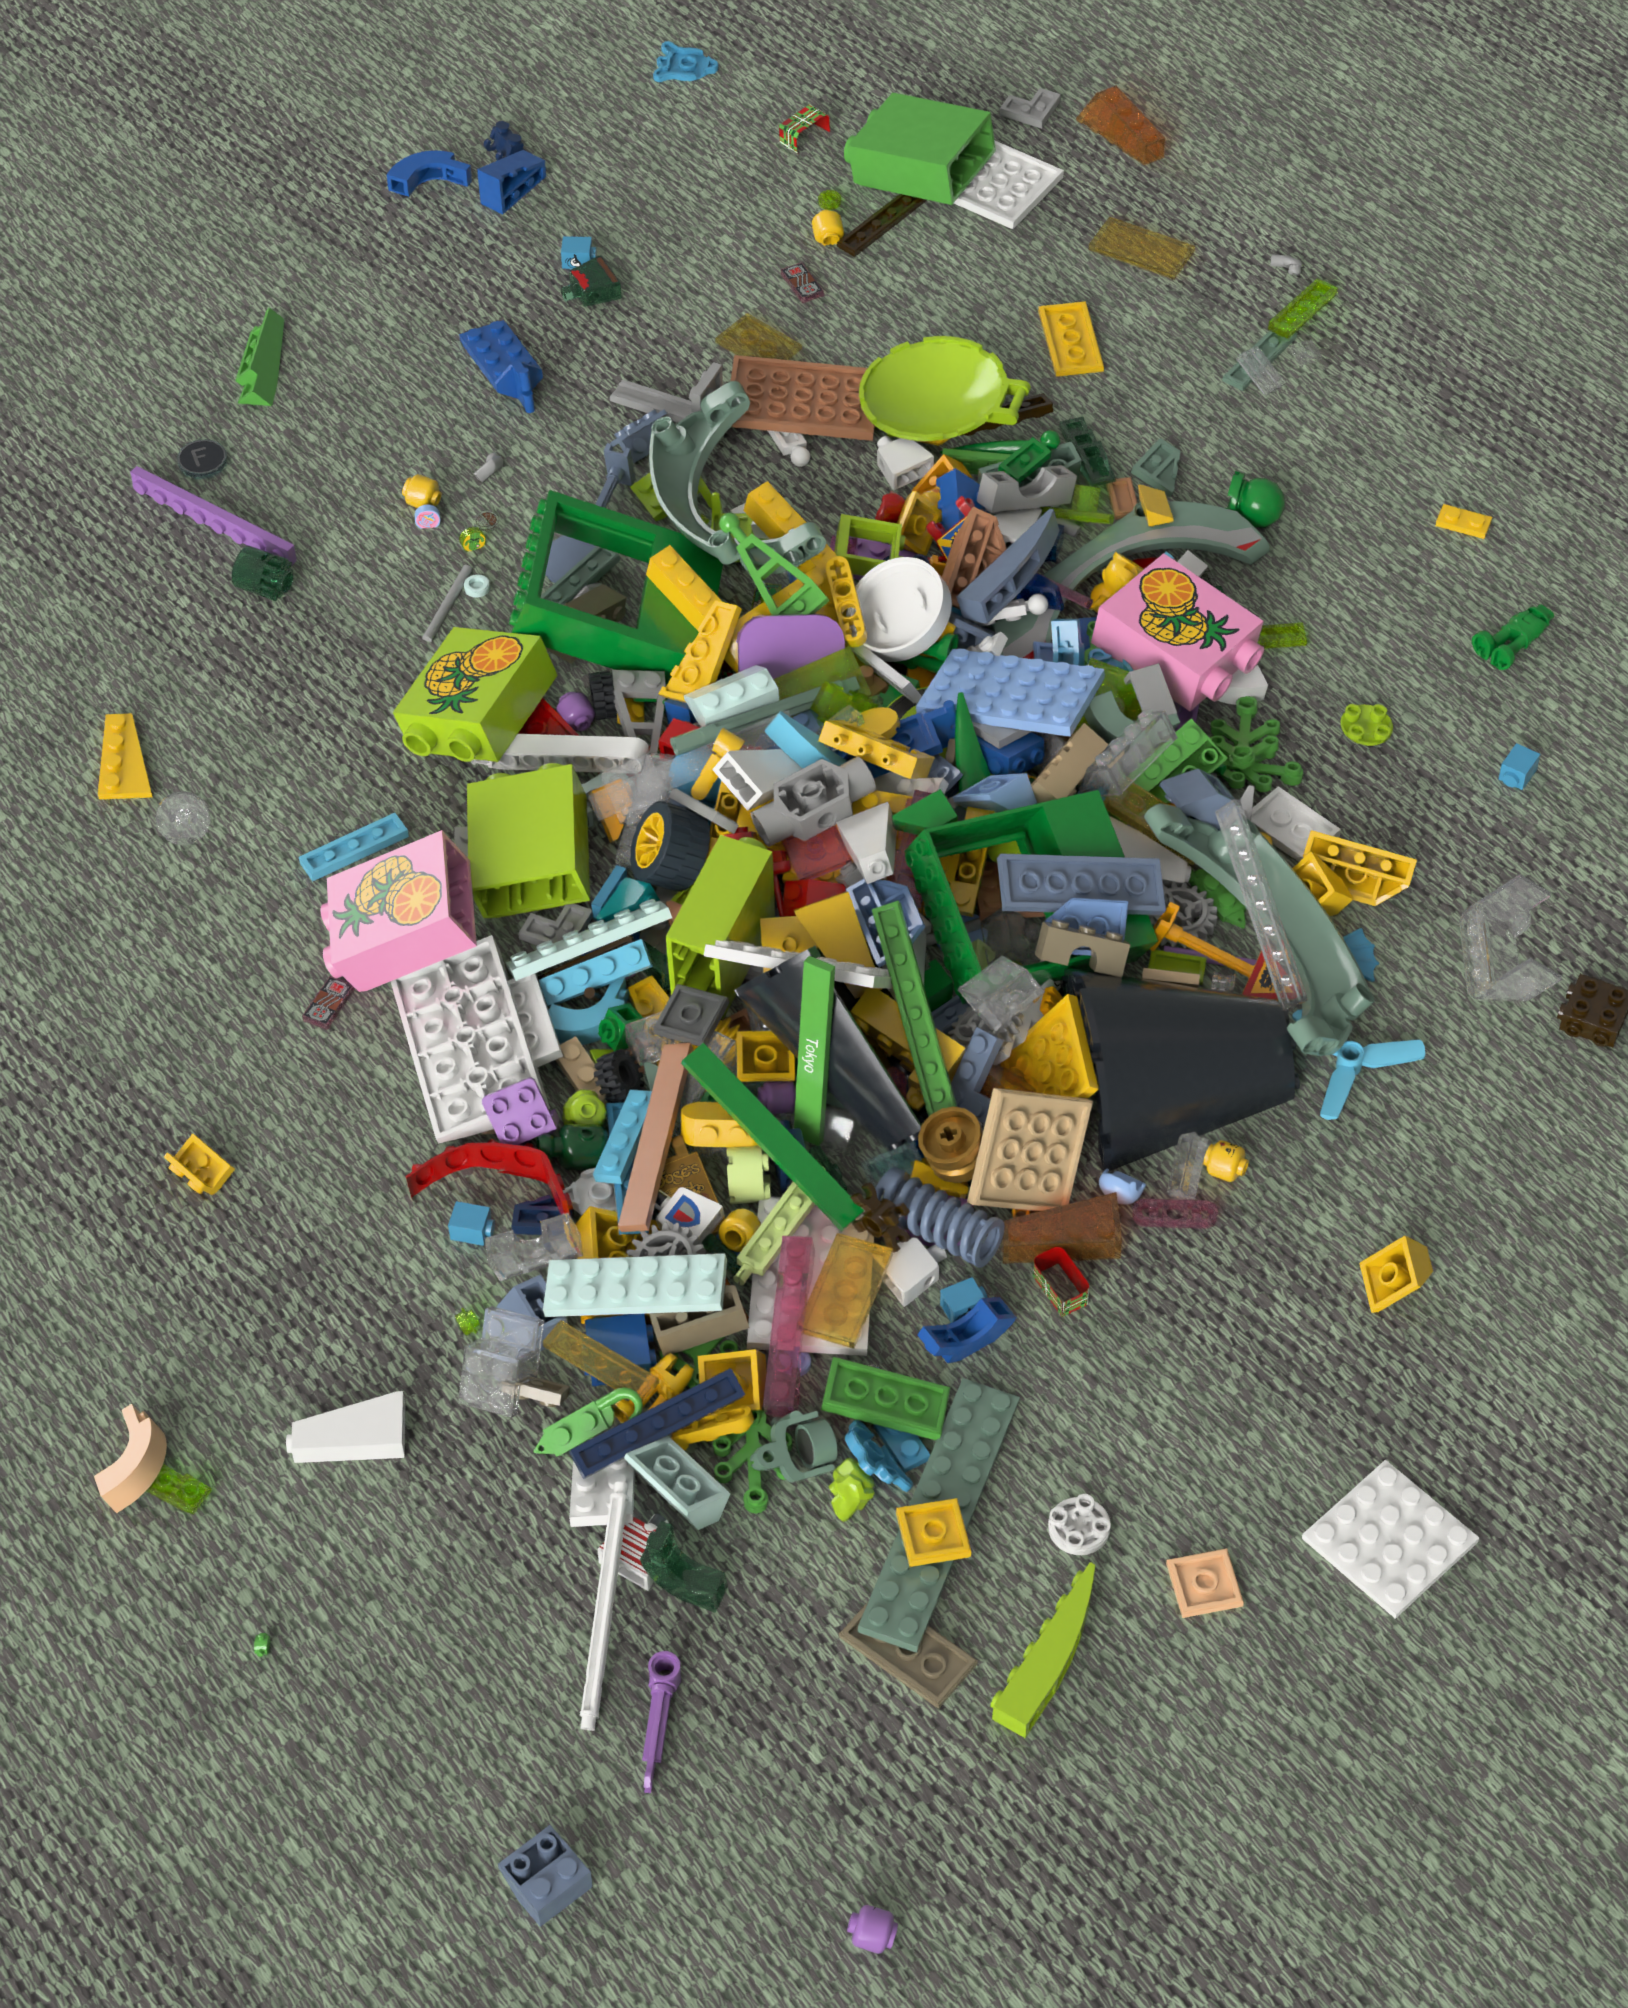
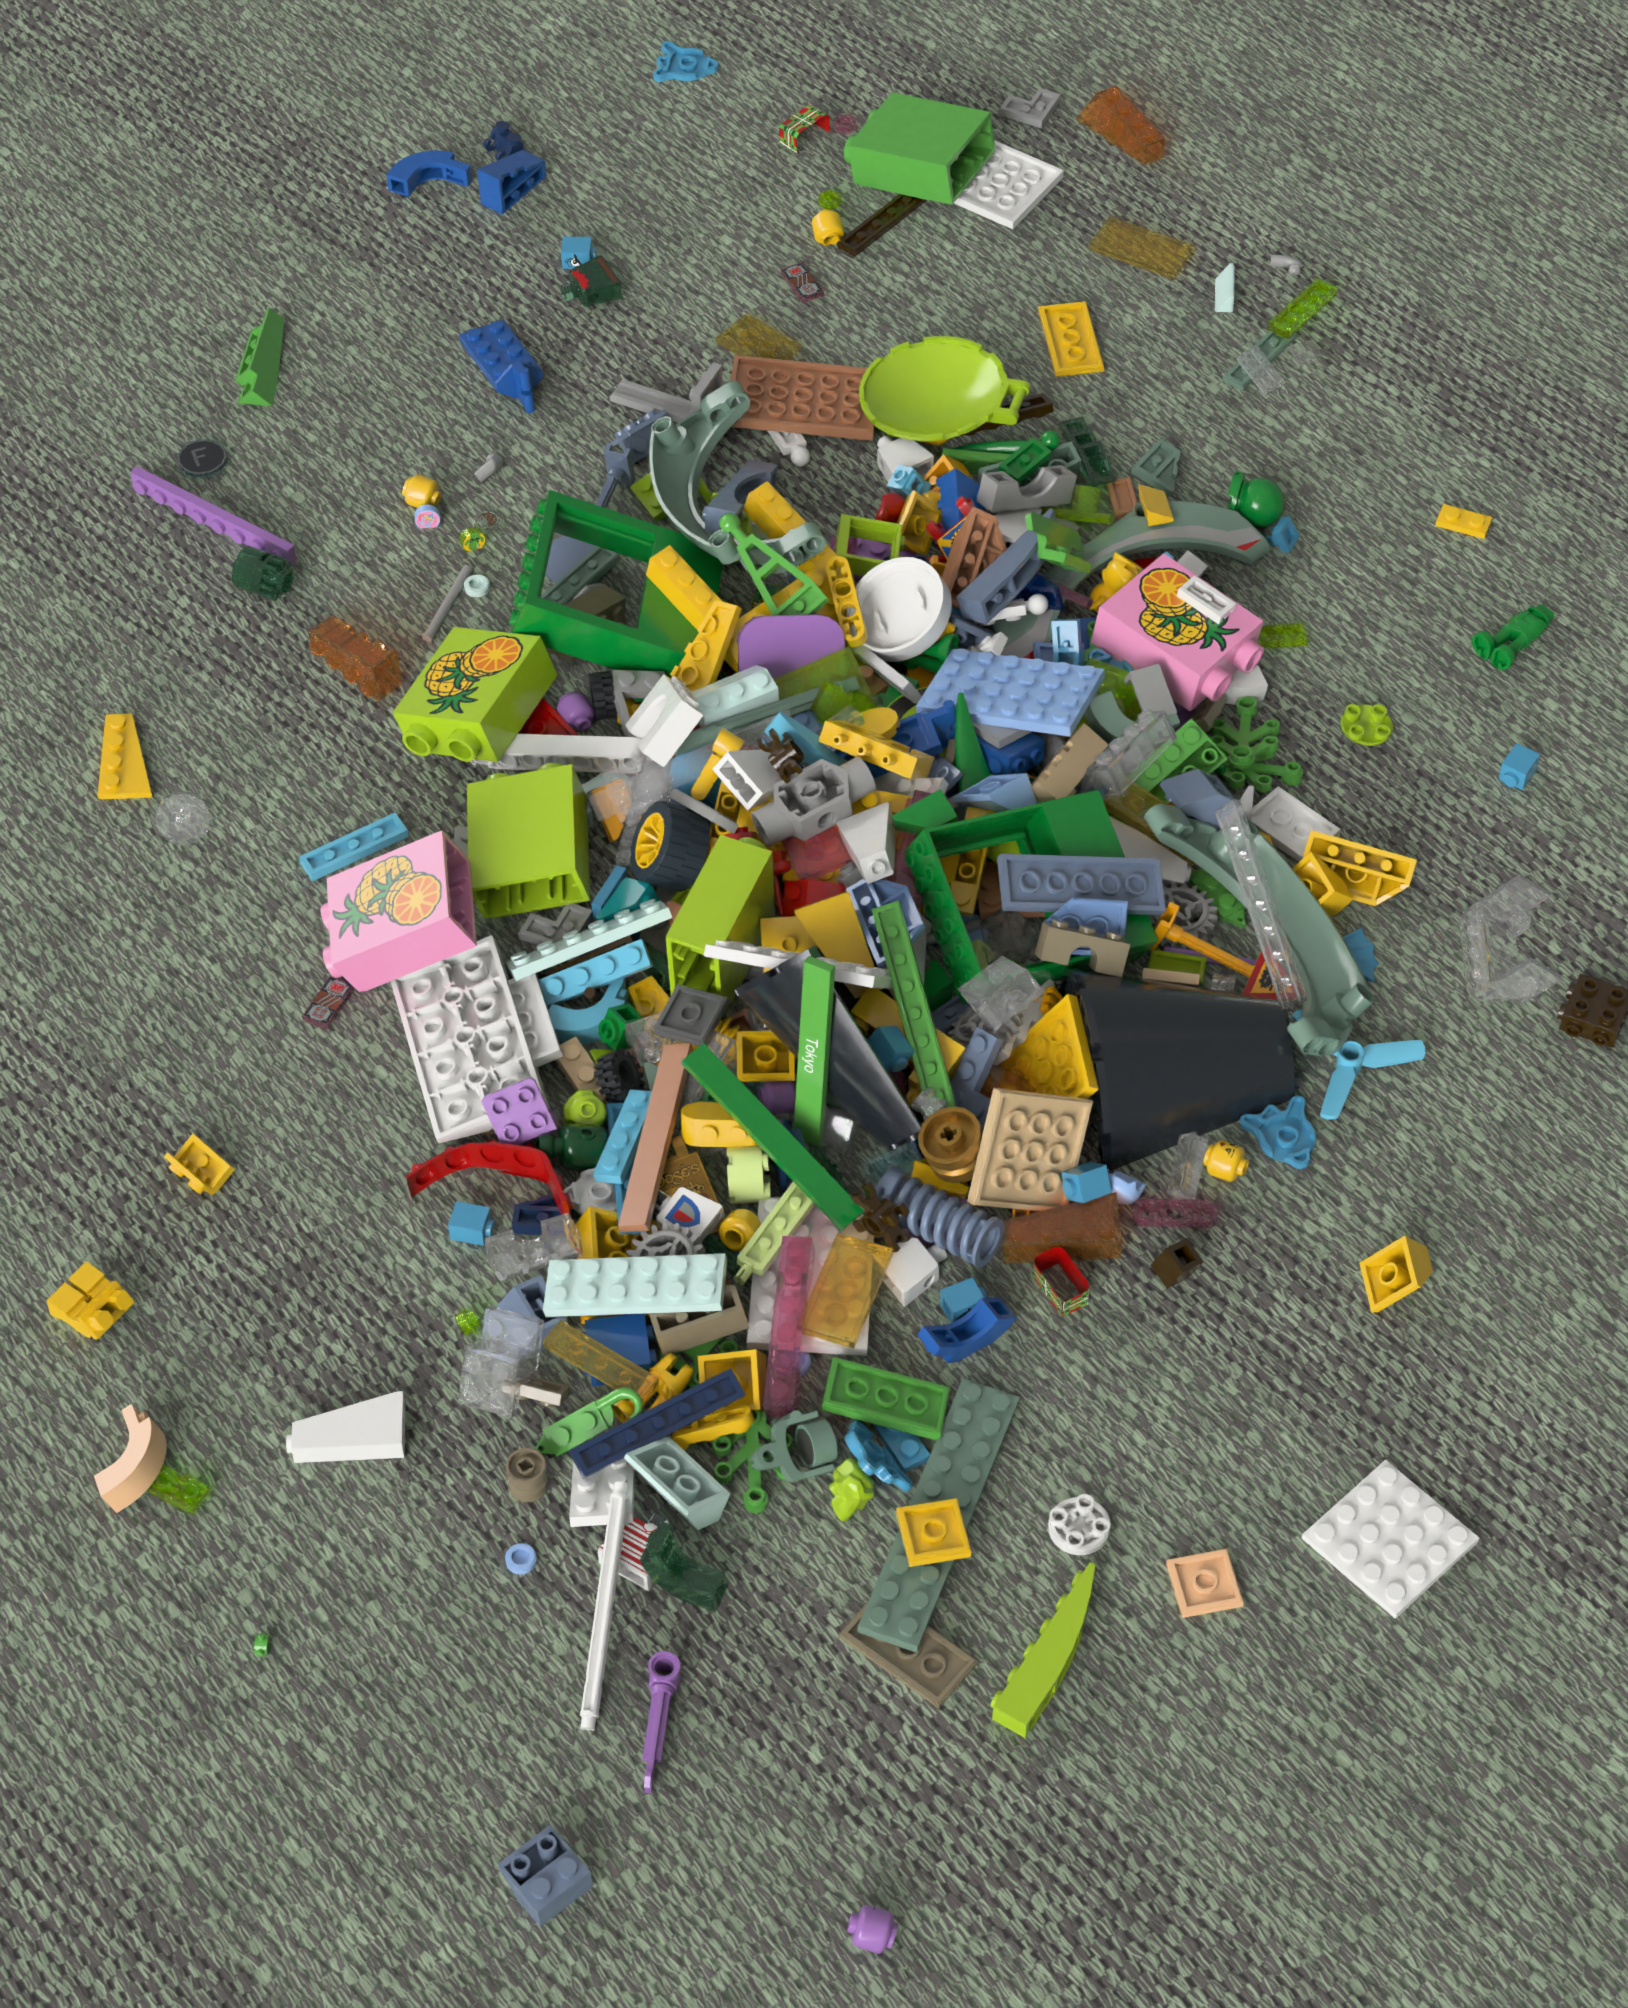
(89, 1302): none -> yellow hips
(356, 657): none -> clear orange wedge
(521, 1558): none -> light blue tile
(526, 1475): none -> dark tan wheel
(665, 719): none -> white arch
(736, 491): none -> sand blue arch
(785, 755): none -> dark brown pin
(844, 124): none -> clear pink tile
(891, 1047): none -> dark azure brick
(906, 480): none -> medium azure window
(928, 1103): none -> clear wheel
(1057, 543): none -> bright green plate
(1086, 1182): none -> dark azure brick
(1177, 1263): none -> dark brown brick
(1203, 602): none -> white tile
(1207, 712): none -> dark tan plate
(1225, 290): none -> light aqua slope
(1283, 1134): none -> dark azure tile
(1284, 535): none -> dark azure tile

